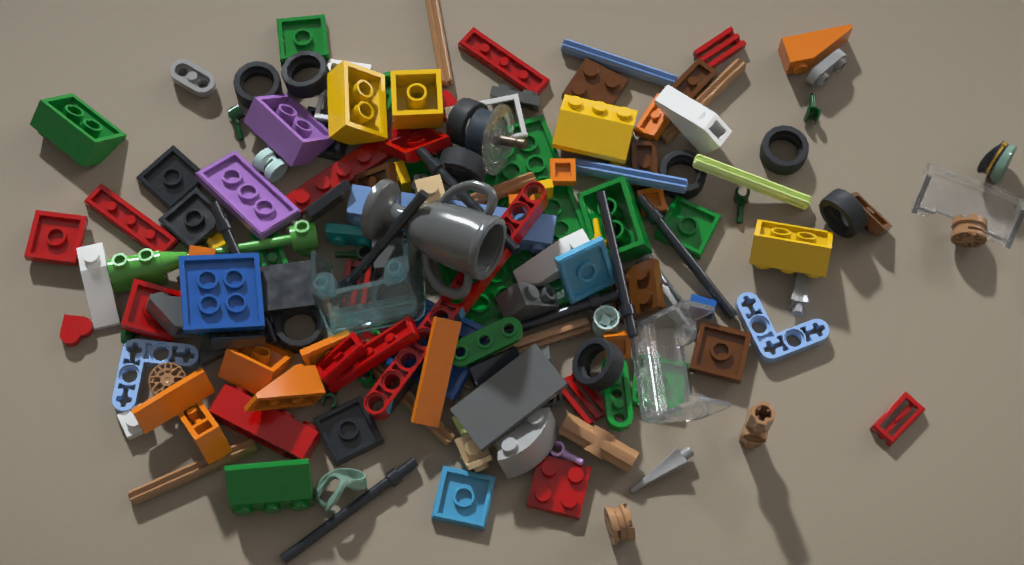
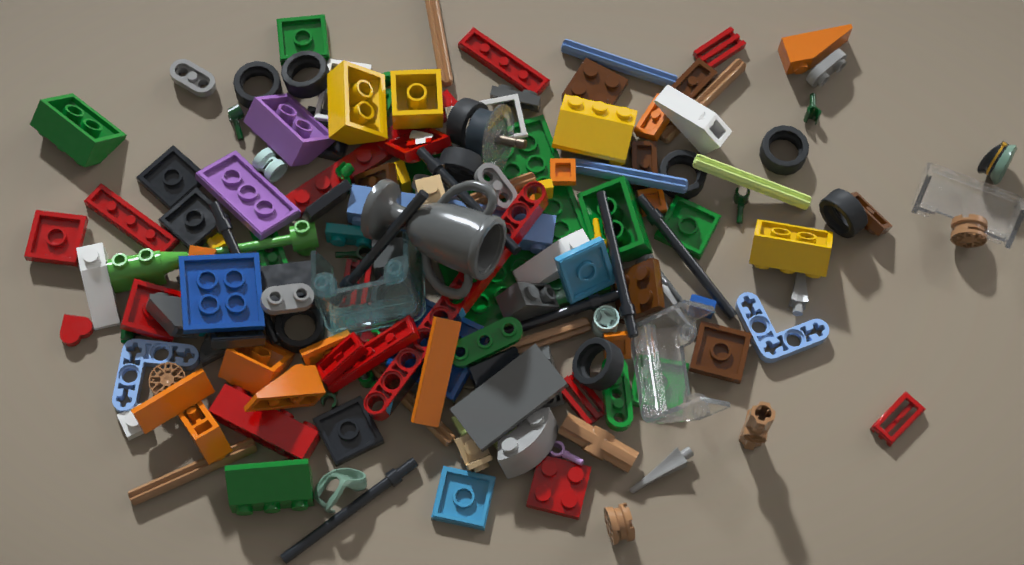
(288, 299): none -> light grey plate
(343, 171): none -> green hand
(419, 137): none -> white sticker
(498, 182): none -> light grey plate

